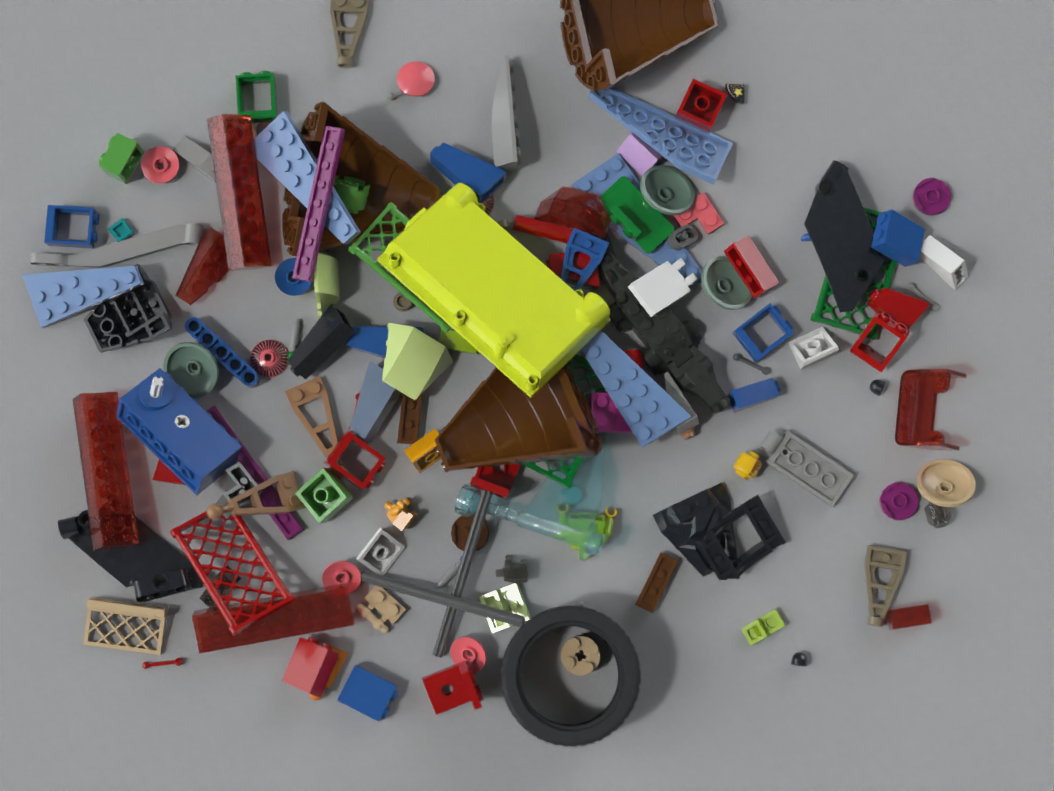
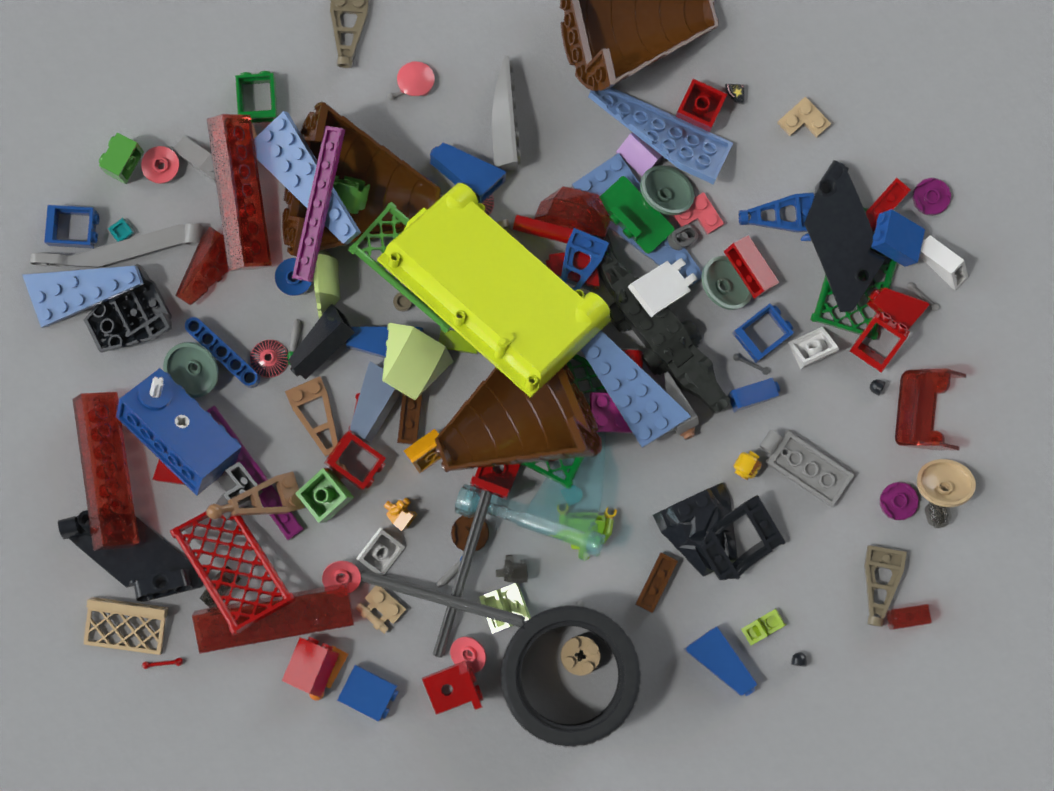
(720, 659): none -> blue slope
(801, 202): none -> blue plate
(805, 114): none -> tan plate
(887, 200): none -> red plate

